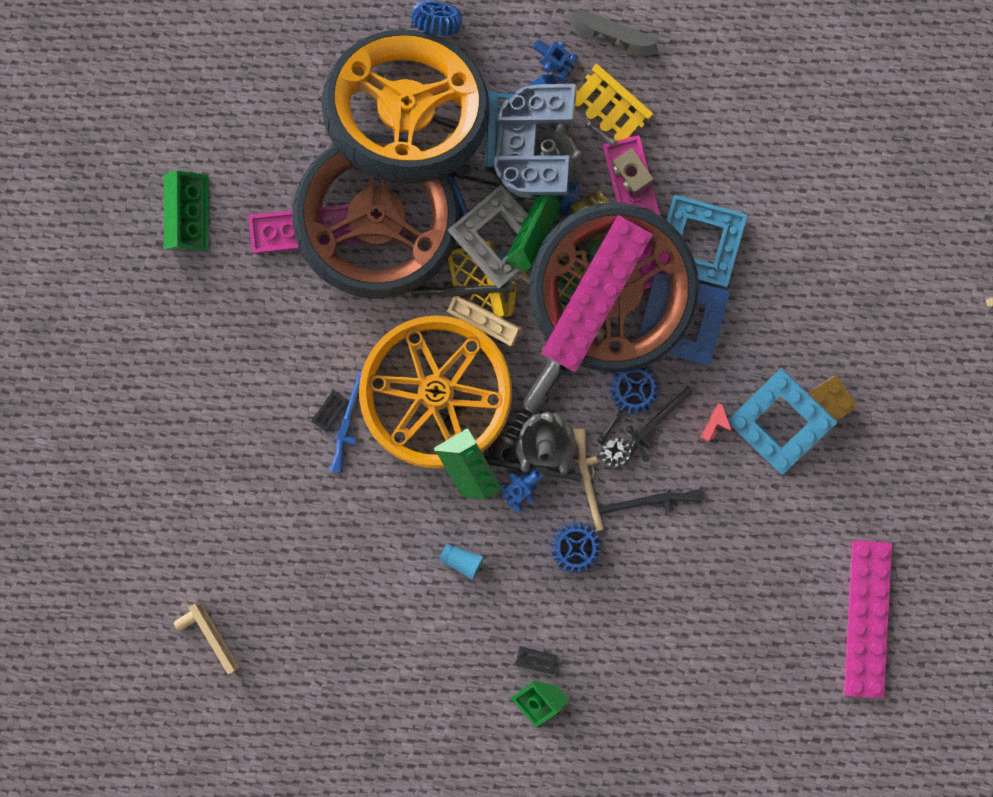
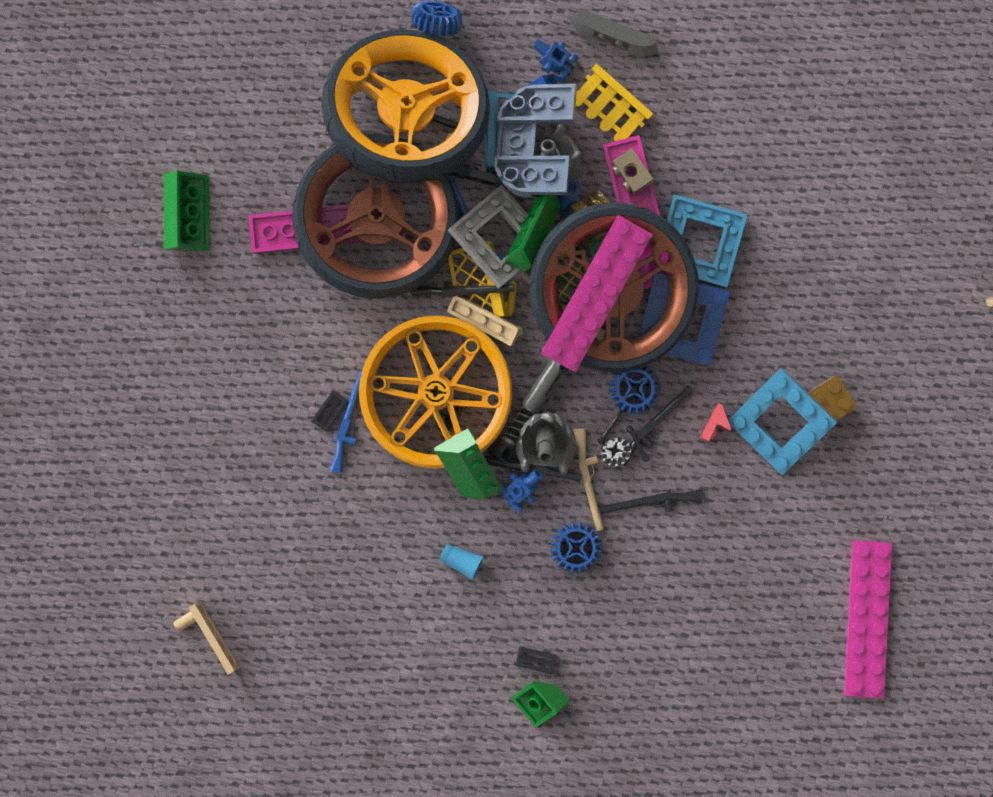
(613, 142): dark grey hinge -> none

